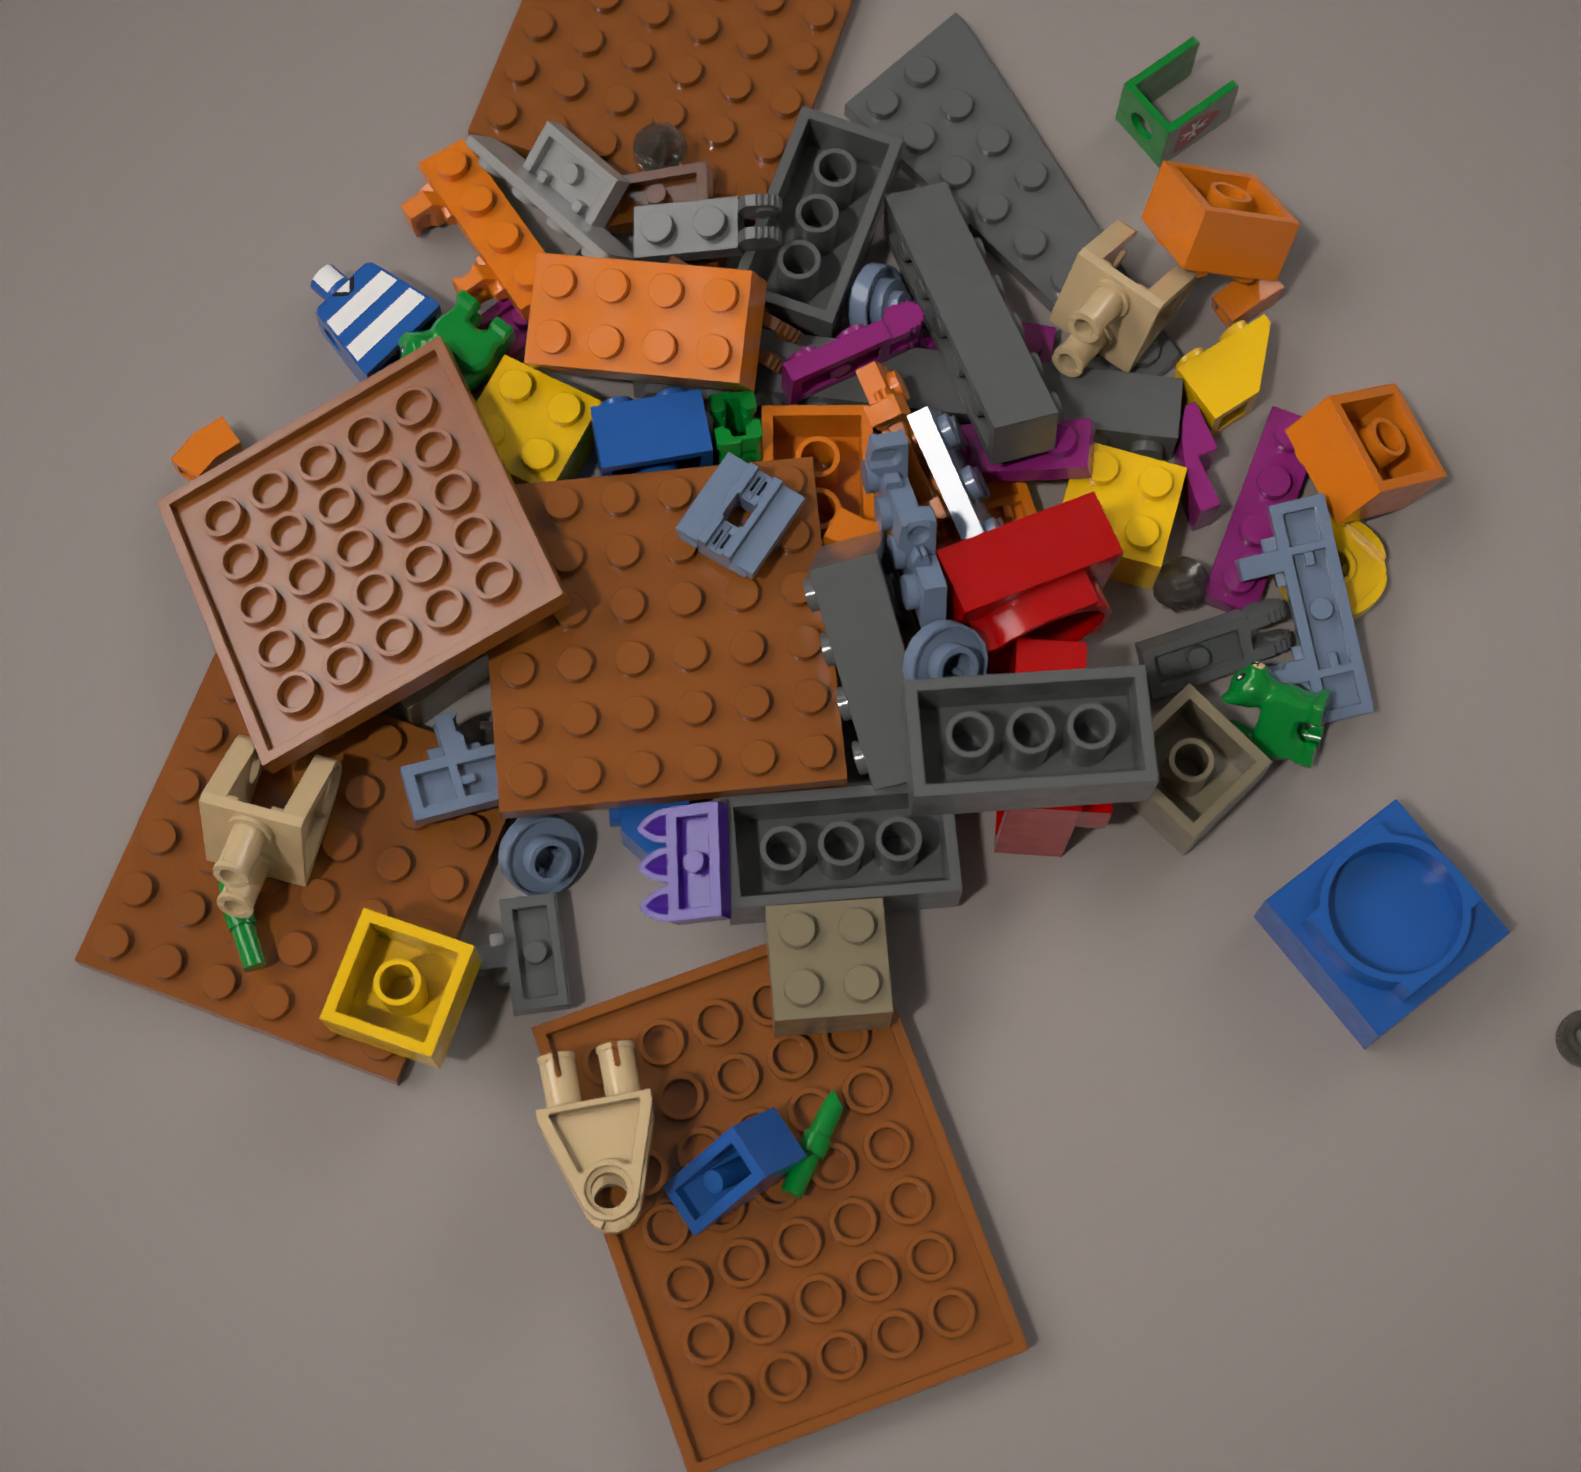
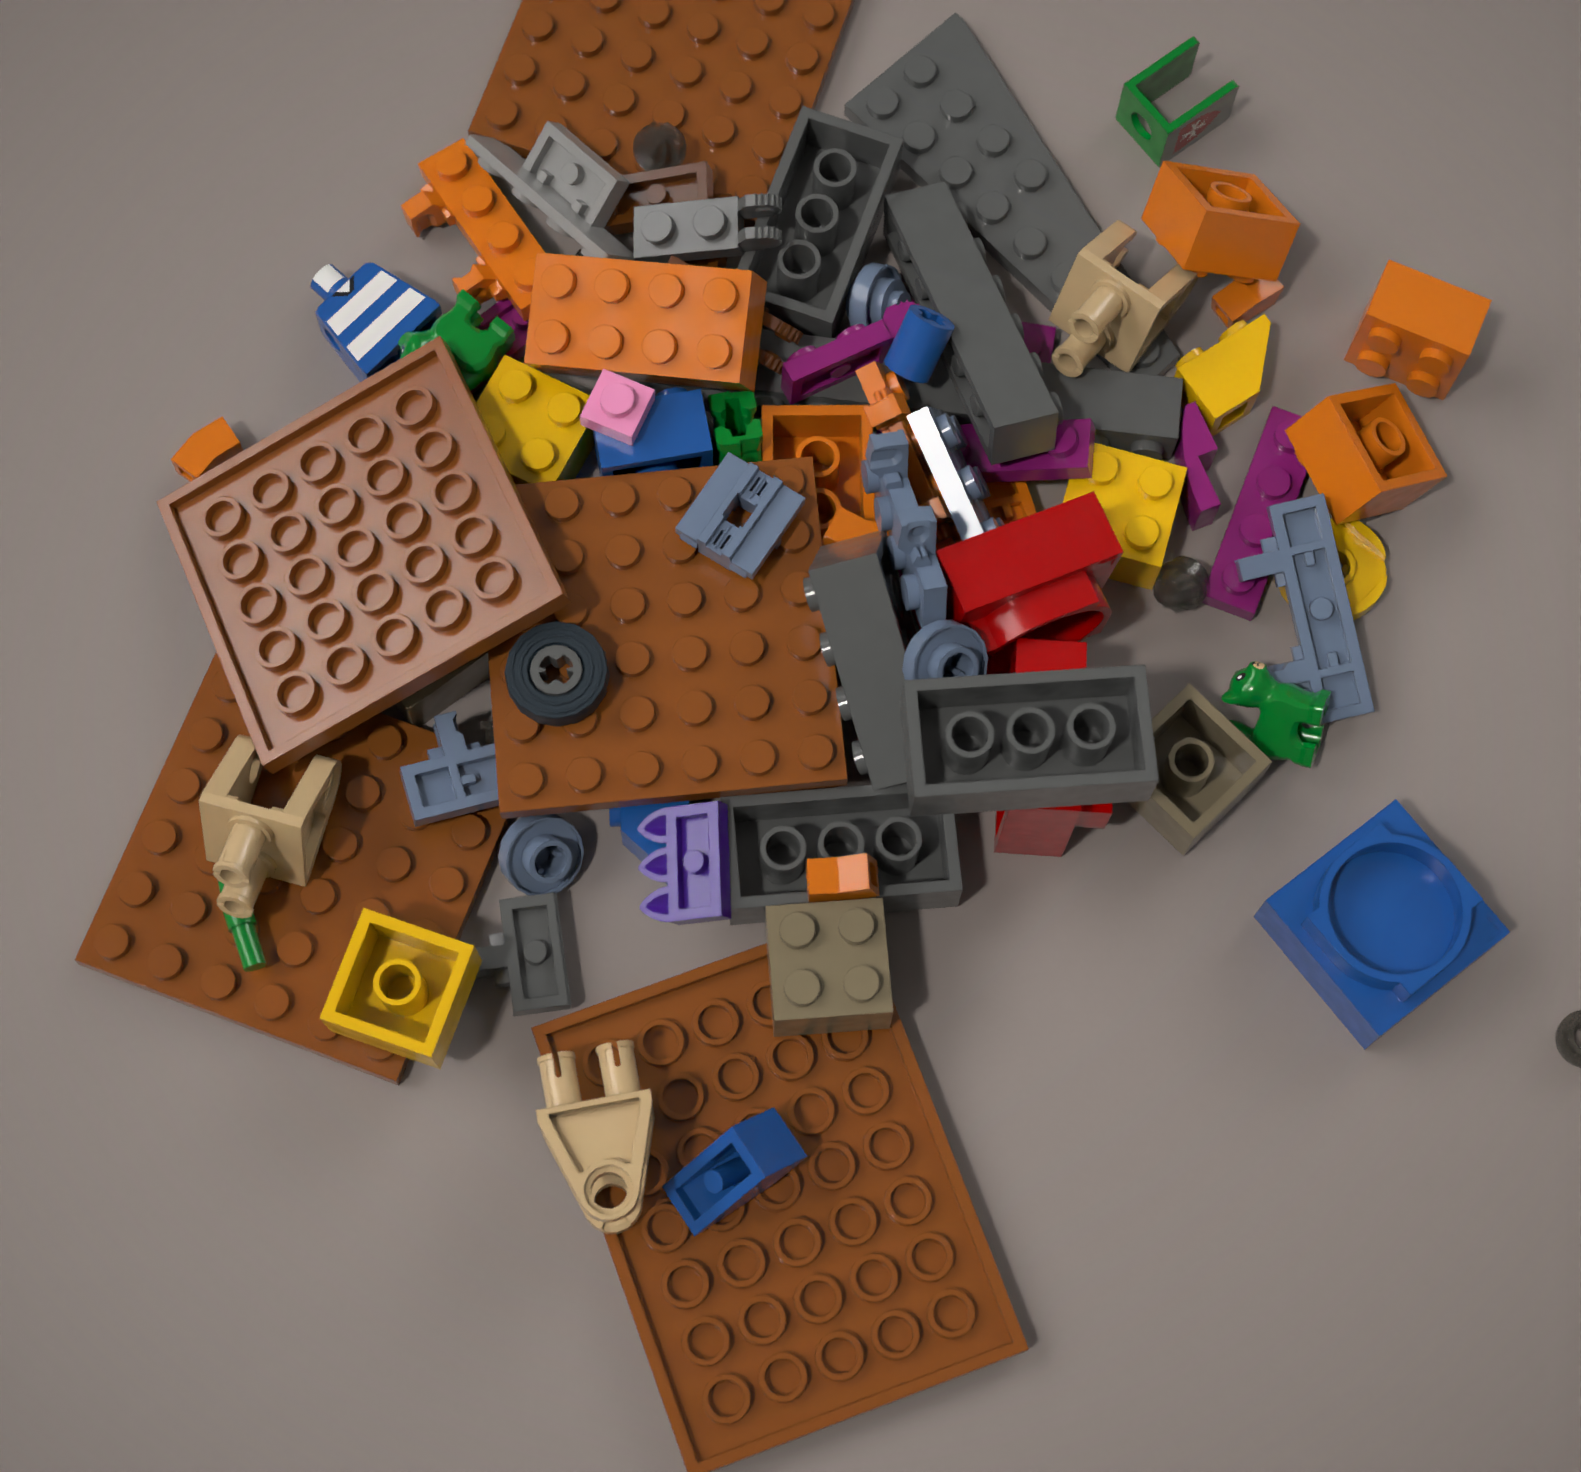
(557, 645): none -> black bush
(617, 407): none -> bright pink plate
(815, 1144): green piece -> none
(842, 878): none -> orange piece
(919, 344): none -> blue piece
(1212, 647): dark grey hinge -> none
(1417, 330): none -> orange brick

